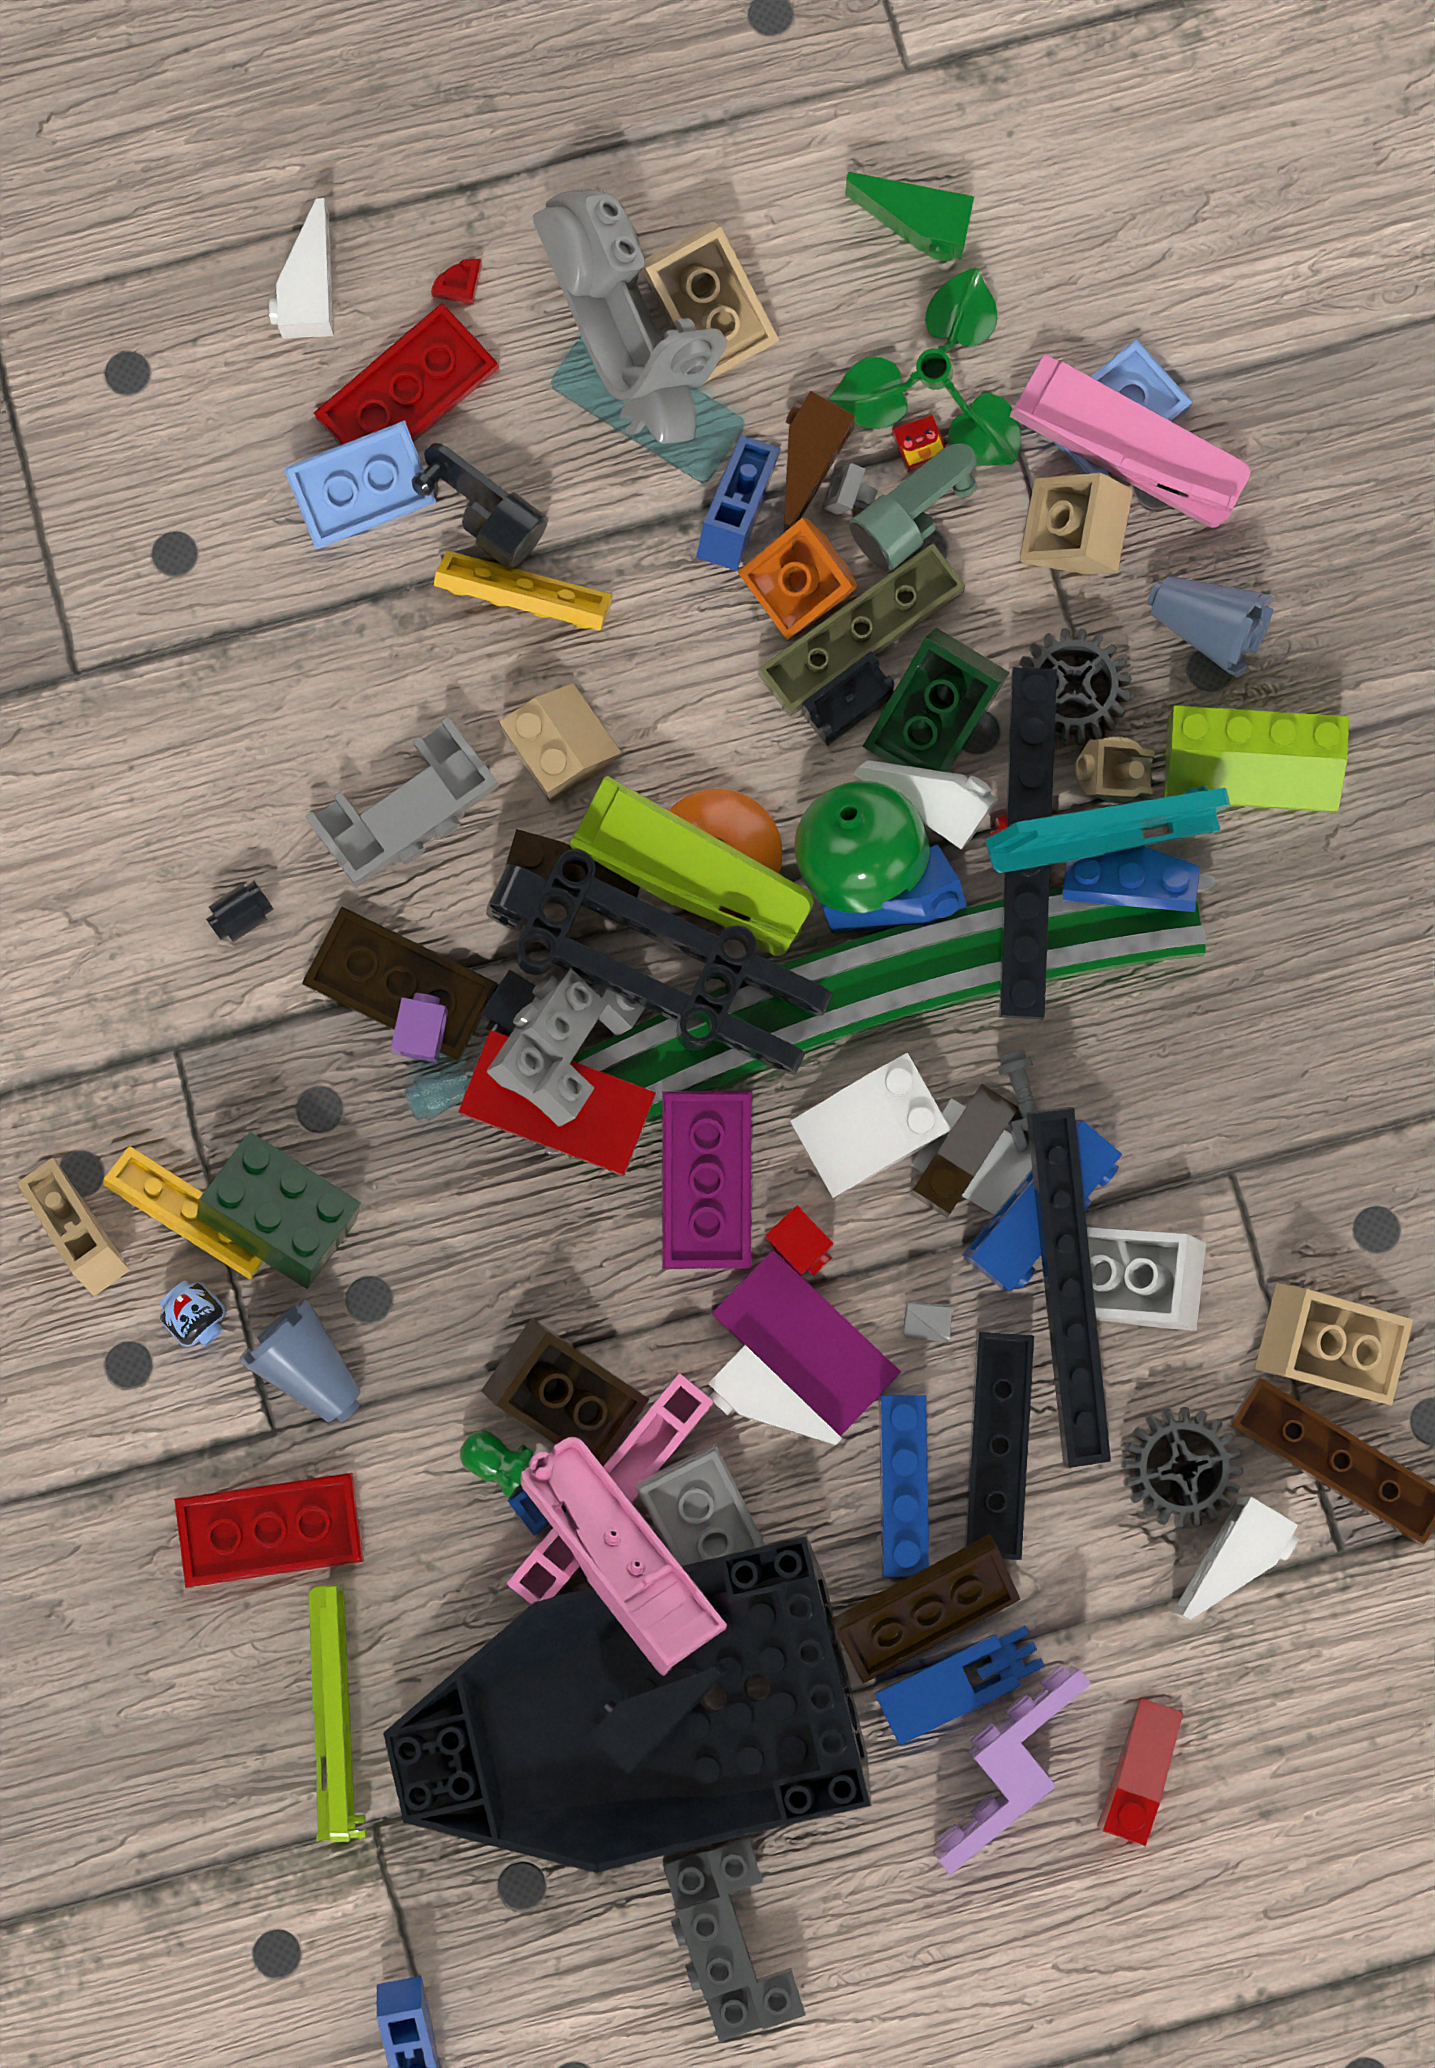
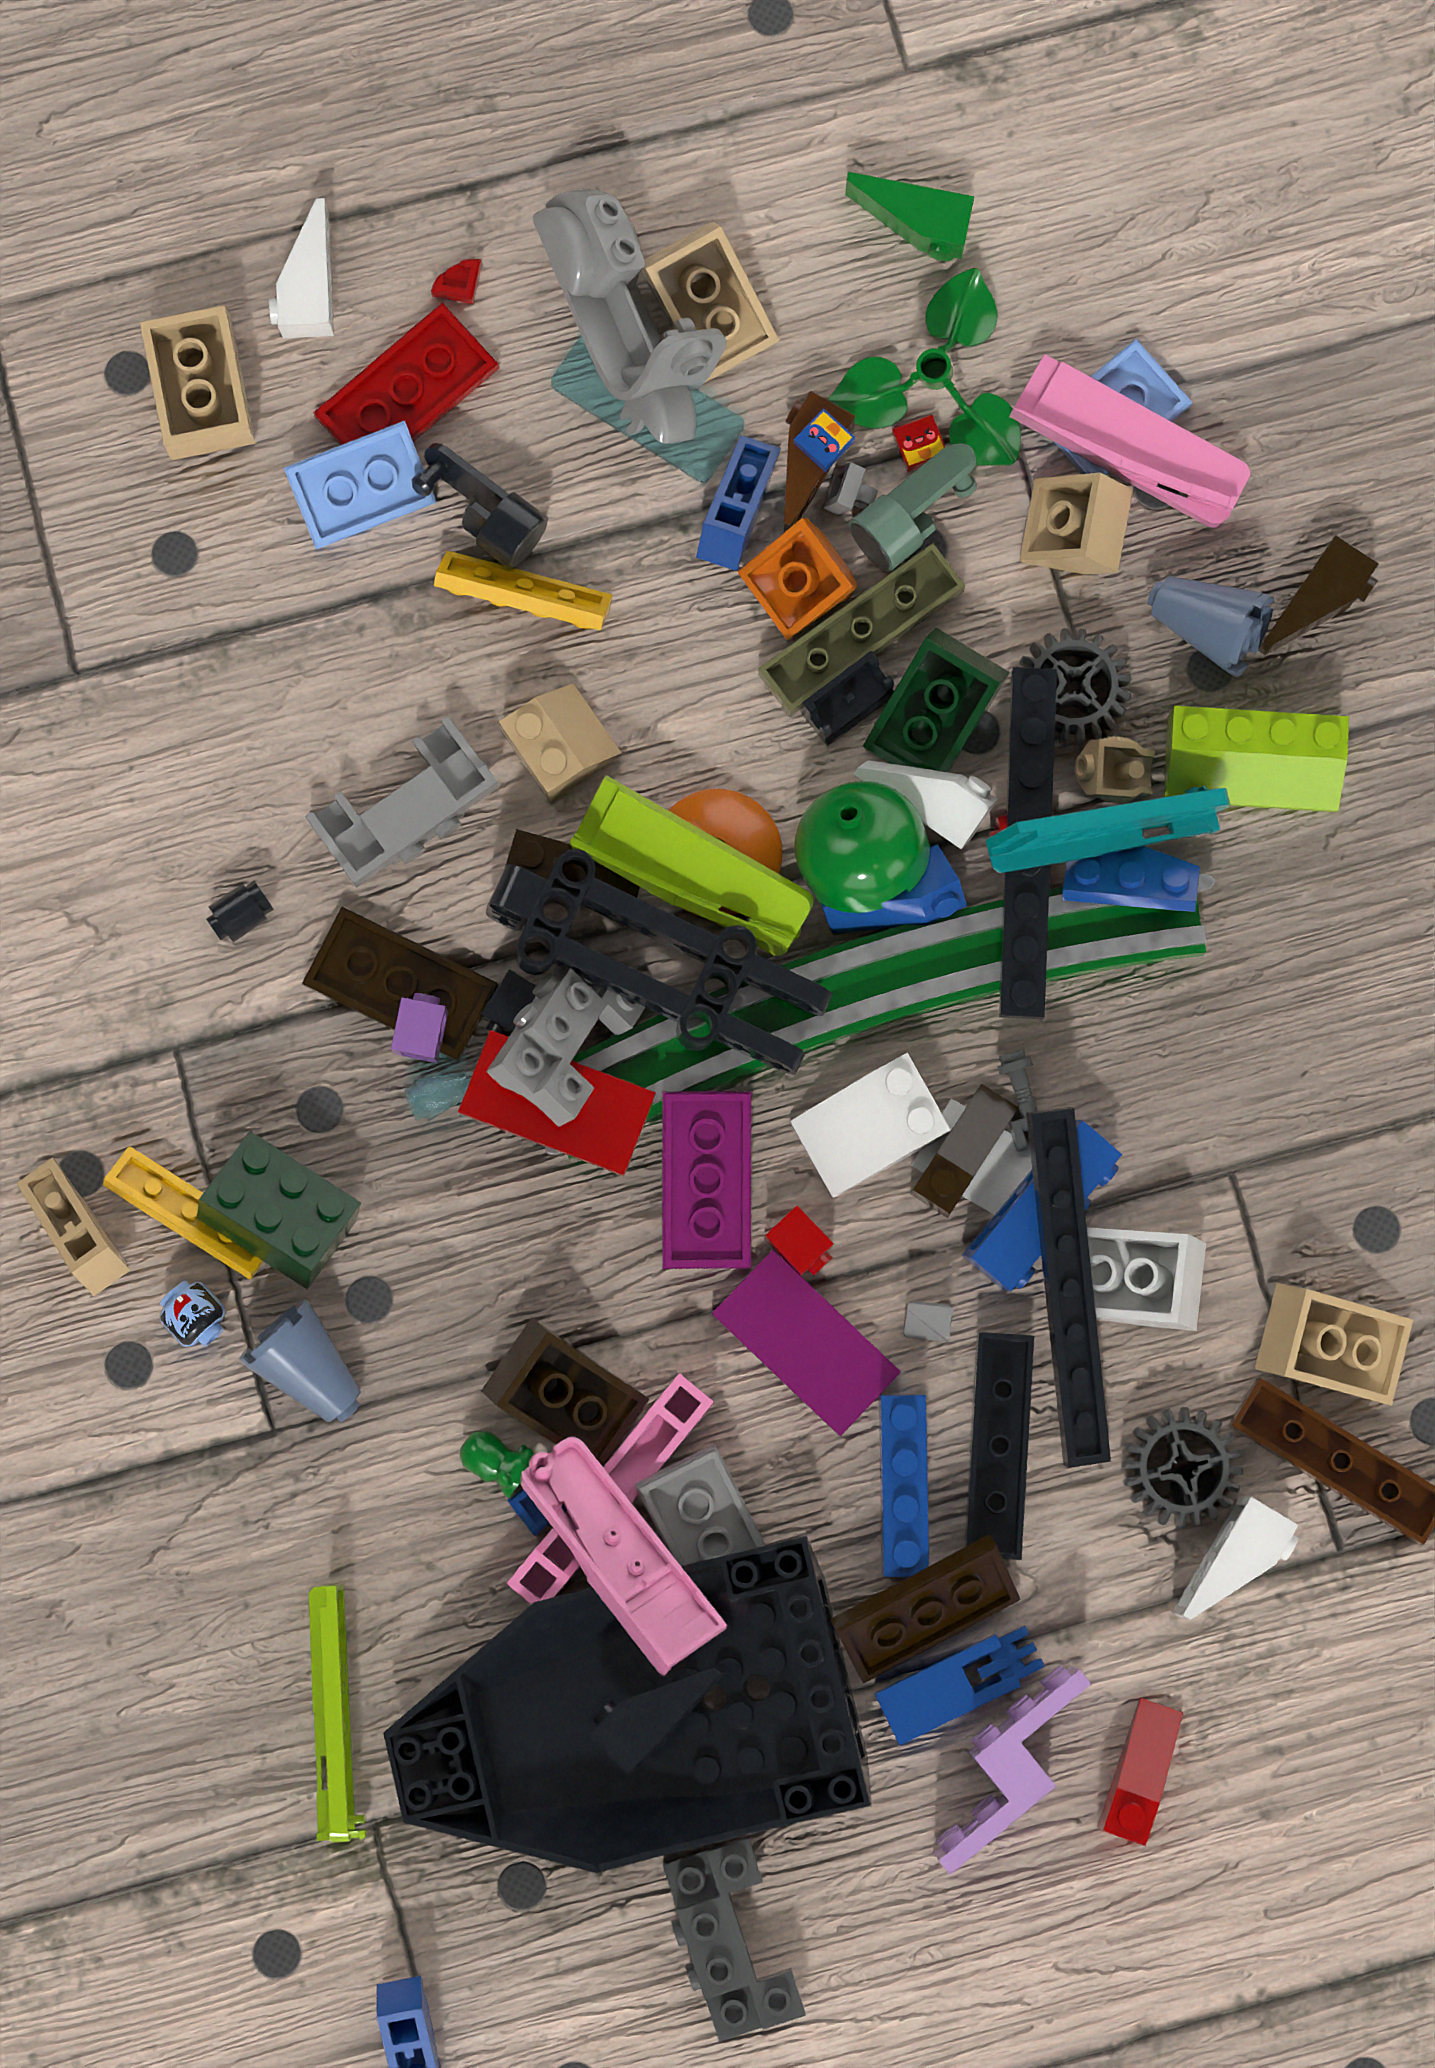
(197, 382): none -> tan brick
(268, 1530): red tile -> none
(762, 1396): white slope -> none
(824, 440): none -> blue tile
(1327, 591): none -> dark brown slope

